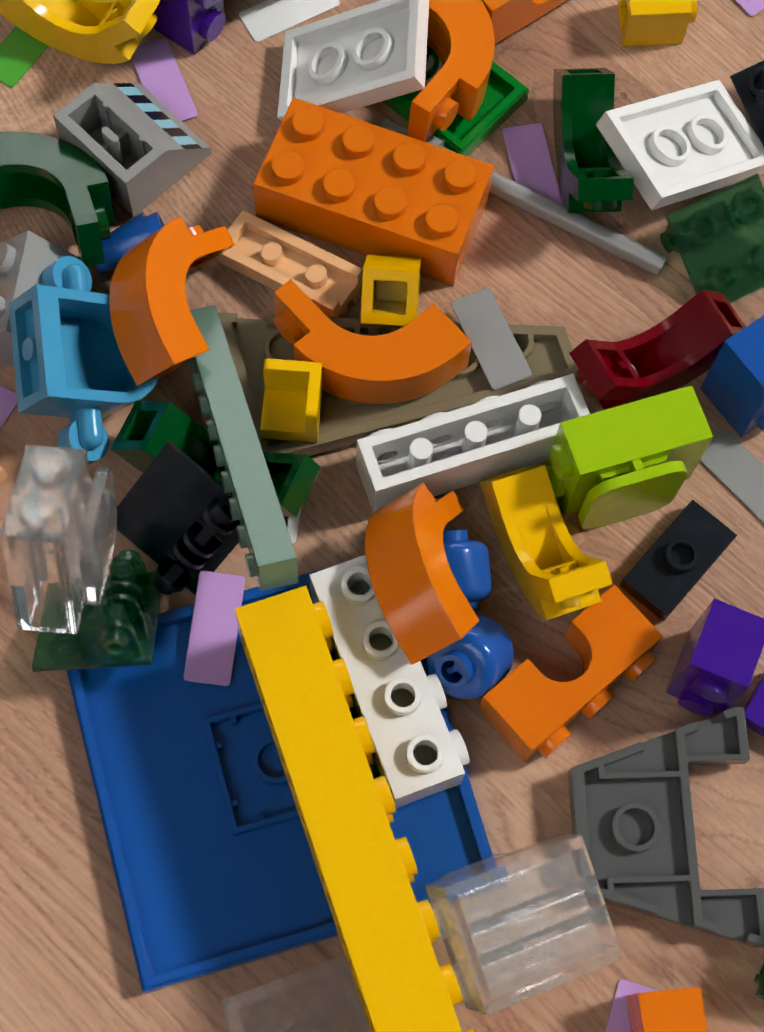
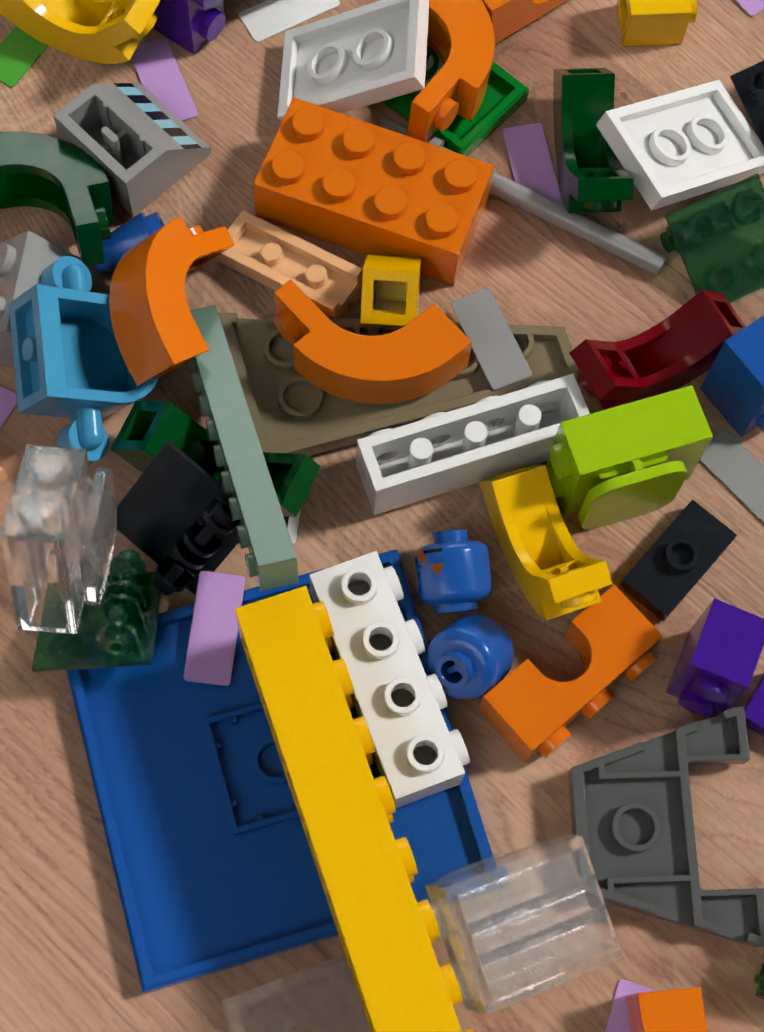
(291, 400): yellow panel -> none
(413, 572): orange arch -> none

